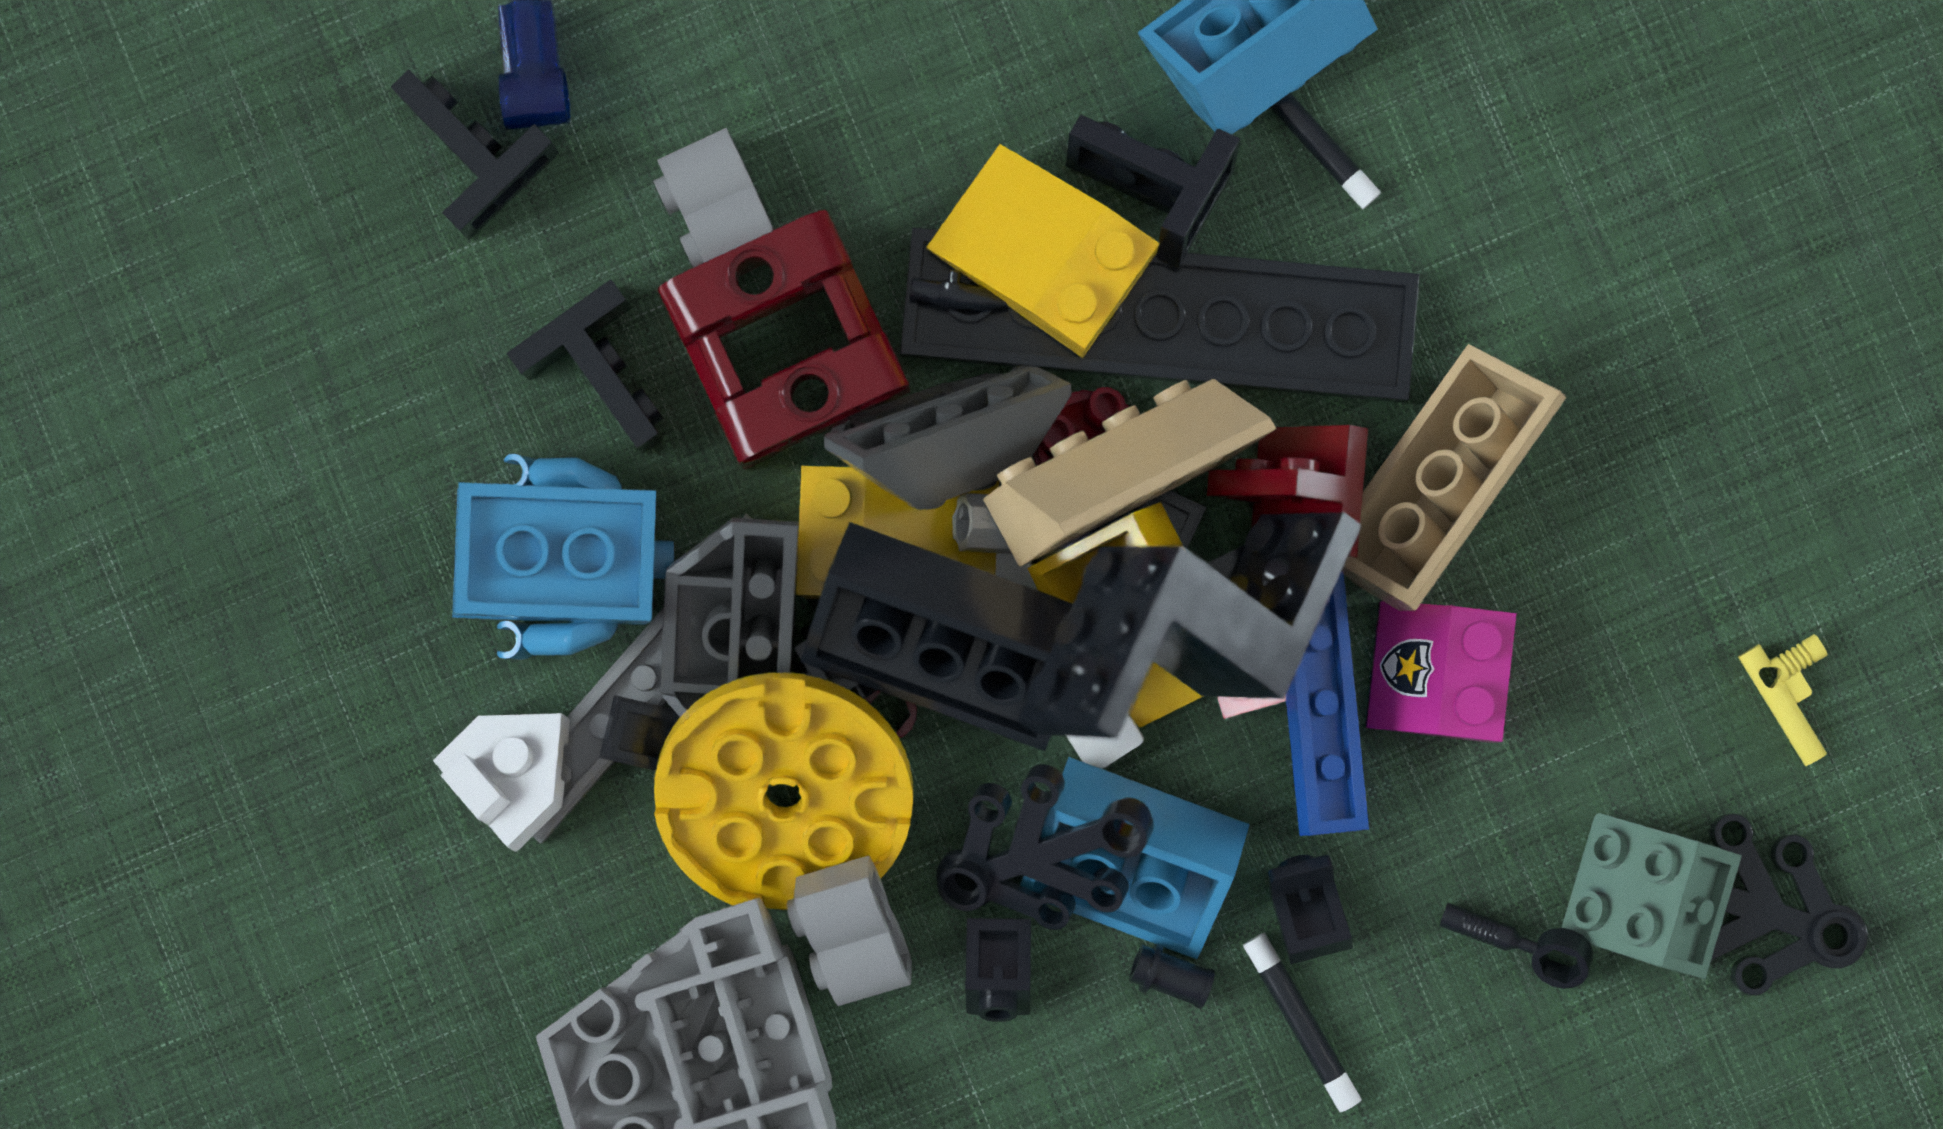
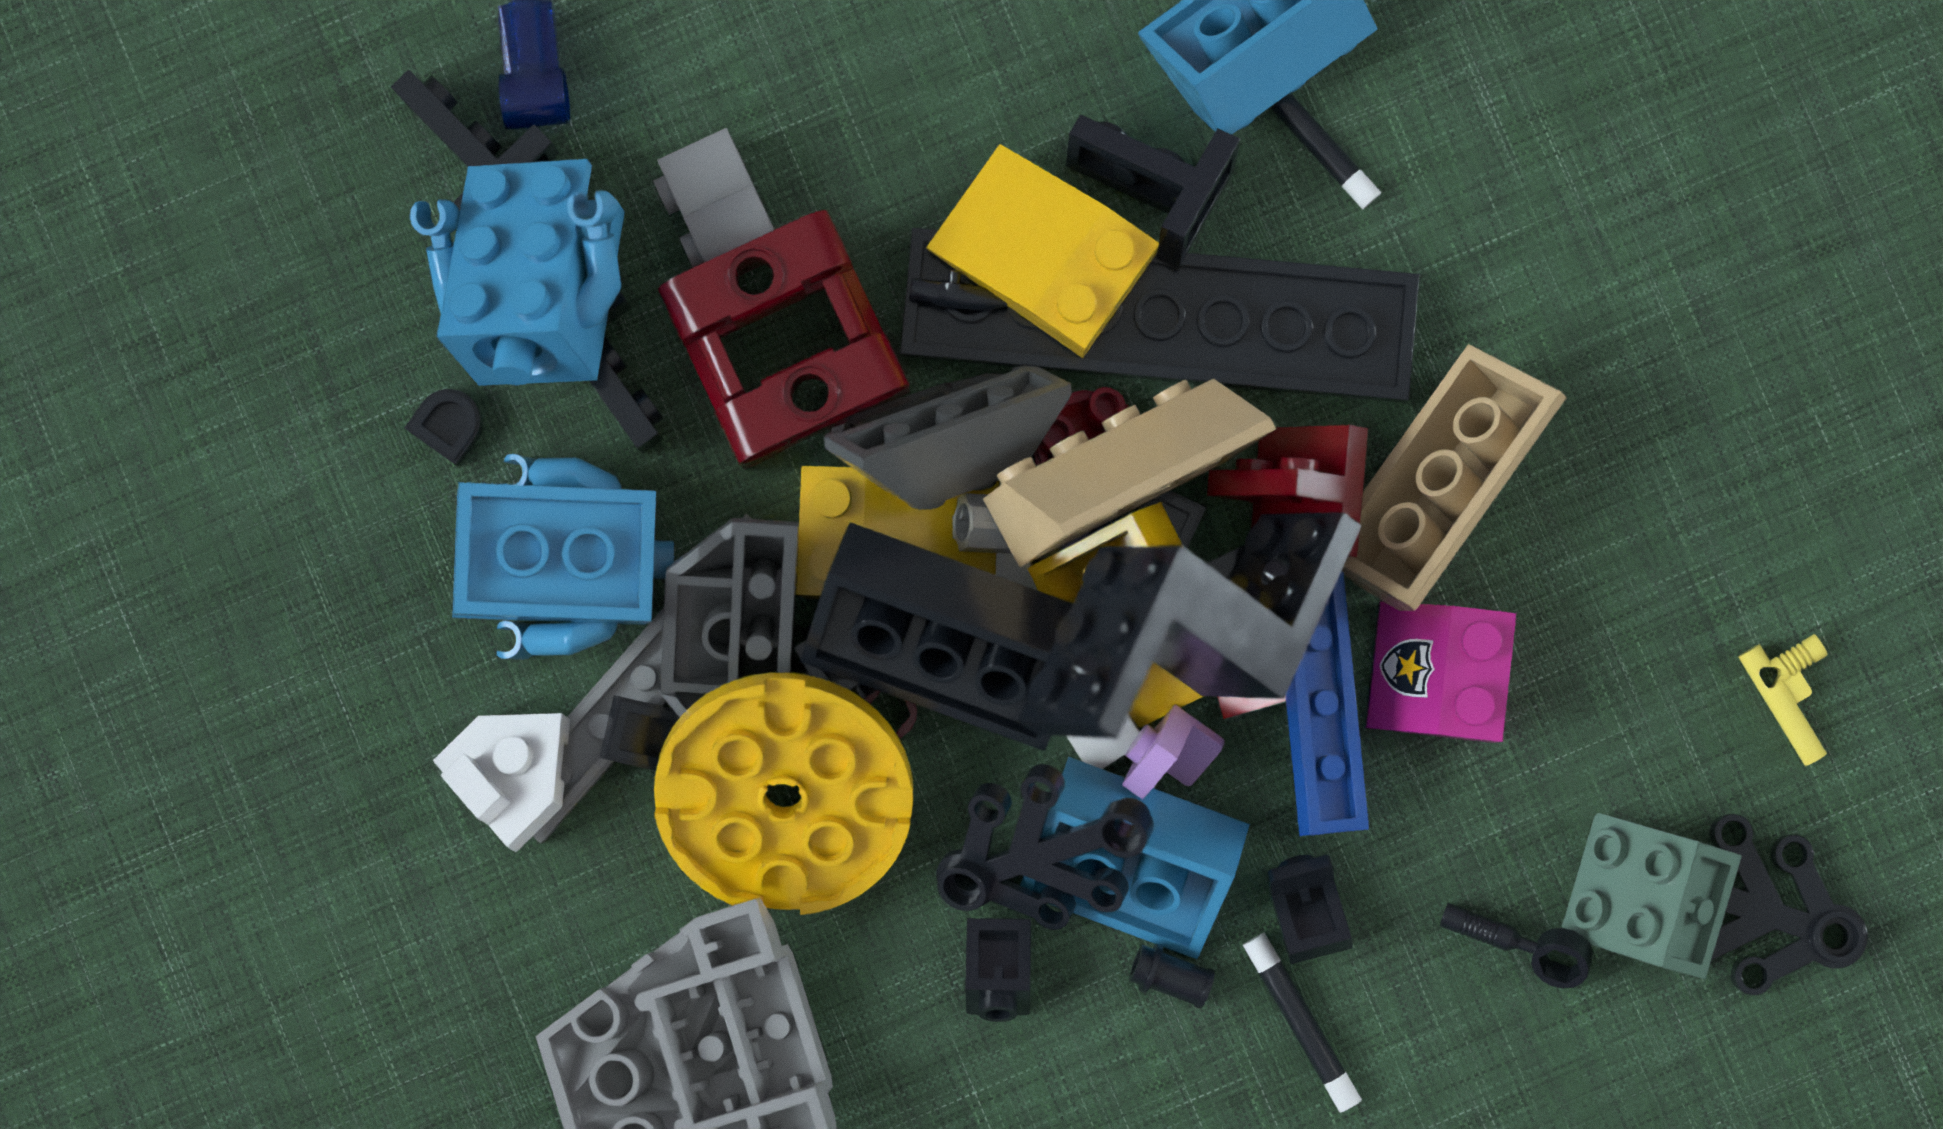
(448, 423): none -> black tile
(527, 271): none -> dark azure torso
(851, 931): light grey brick -> none
(1175, 746): none -> lavender bracket

